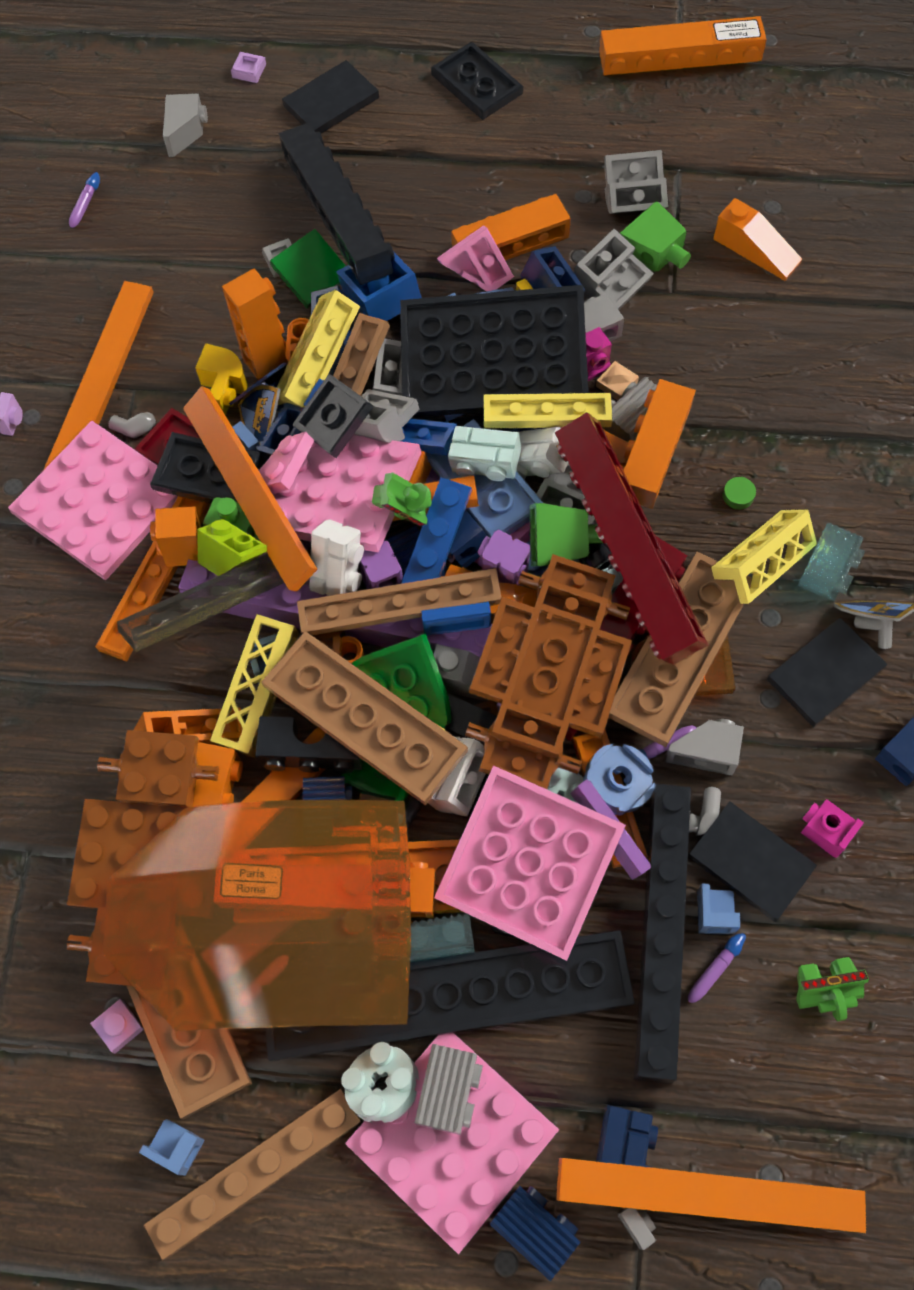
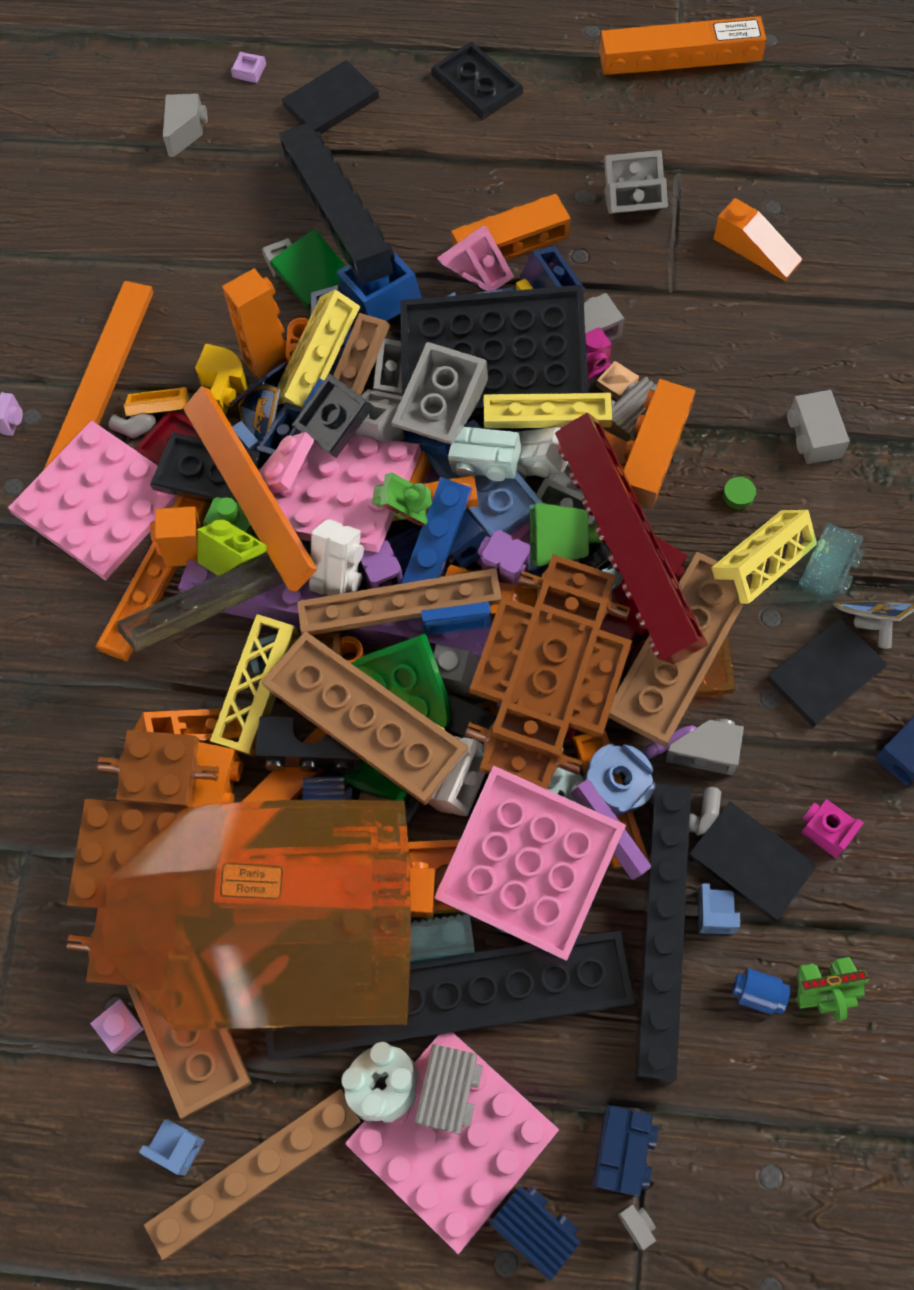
(84, 199): medium lavender piece -> none
(156, 401): none -> light orange tile
(441, 393): none -> light grey slope
(612, 270): light grey brick -> none
(657, 238): bright green torso -> none
(711, 1195): orange tile -> none
(717, 967): medium lavender piece -> none
(761, 991): none -> blue brick
(818, 427): none -> light grey brick

